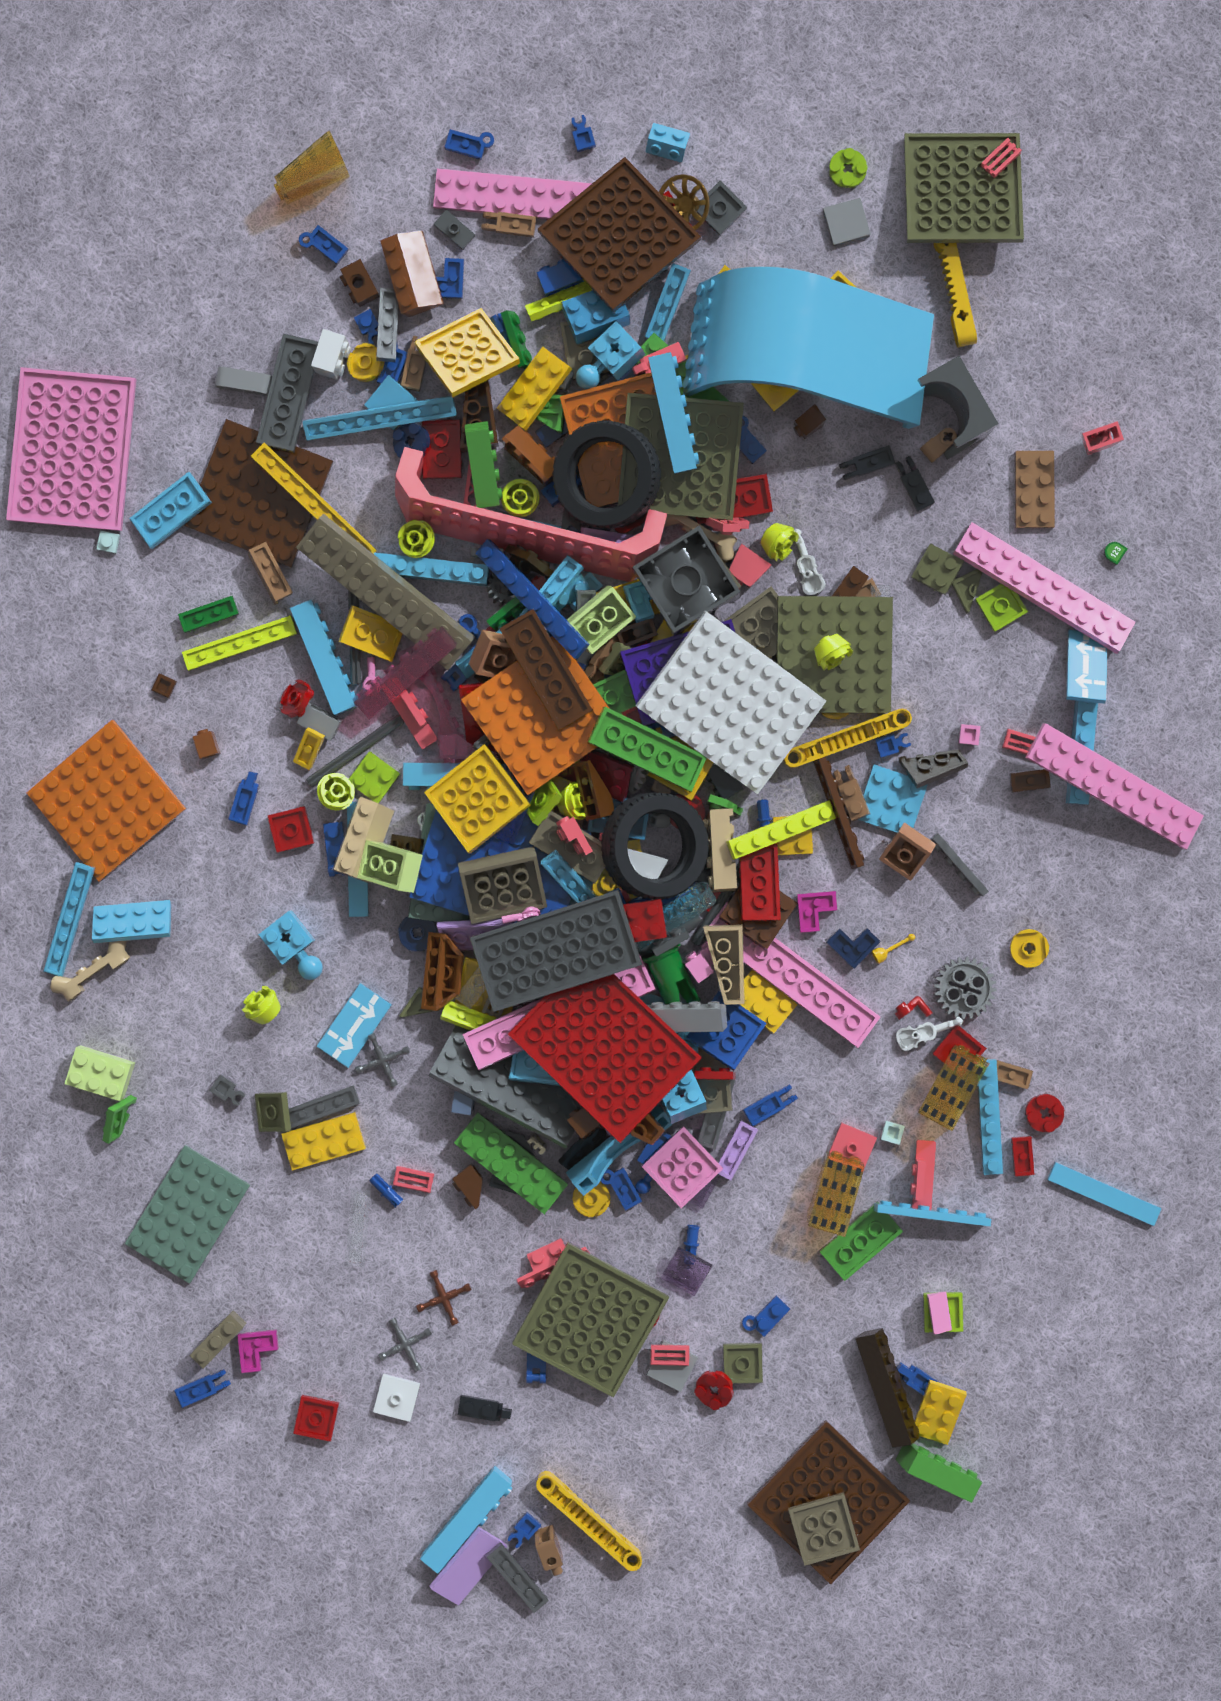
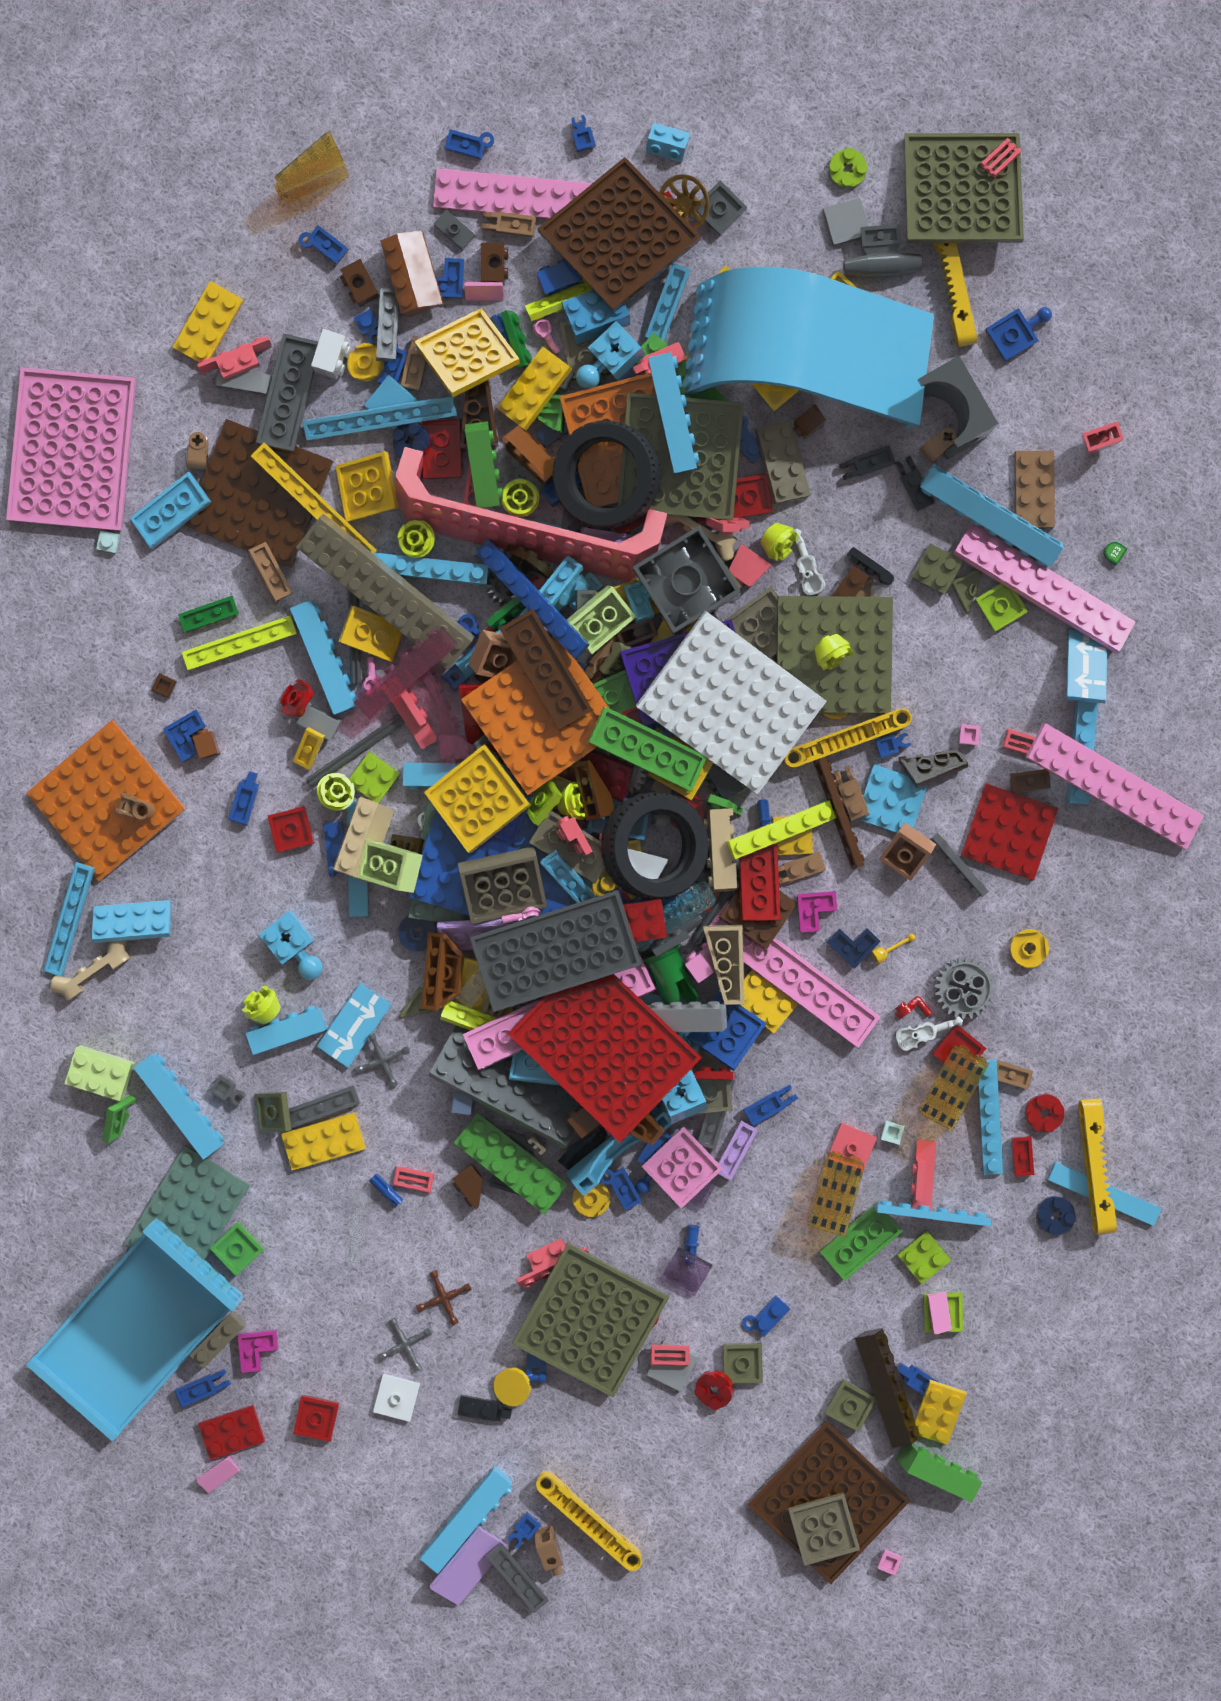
(131, 806): none -> medium nougat piece
(135, 1329): none -> medium azure panel
(179, 1105): none -> medium azure brick
(180, 734): none -> blue plate
(197, 455): none -> medium nougat piece
(208, 323): none -> yellow plate
(218, 1474): none -> bright pink slope
(231, 1432): none -> red plate
(236, 360): none -> coral bracket
(237, 1248): none -> bright green plate
(287, 1030): none -> medium azure brick
(366, 486): none -> yellow plate
(484, 291): none -> bright pink slope
(489, 253): none -> reddish brown brick
(512, 1386): none -> yellow tile
(542, 329): none -> bright pink plate
(782, 462): none -> dark tan plate
(802, 867): none -> medium nougat hinge
(850, 1405): none -> olive plate
(871, 566): none -> black hinge
(881, 256): none -> dark grey plate
(889, 1562): none -> bright pink plate
(924, 1257): none -> lime plate
(991, 515): none -> medium azure brick
(1009, 831): none -> red plate
(1014, 334): none -> blue plate
(1058, 1204): none -> dark blue plate
(1102, 1218): none -> yellow gear

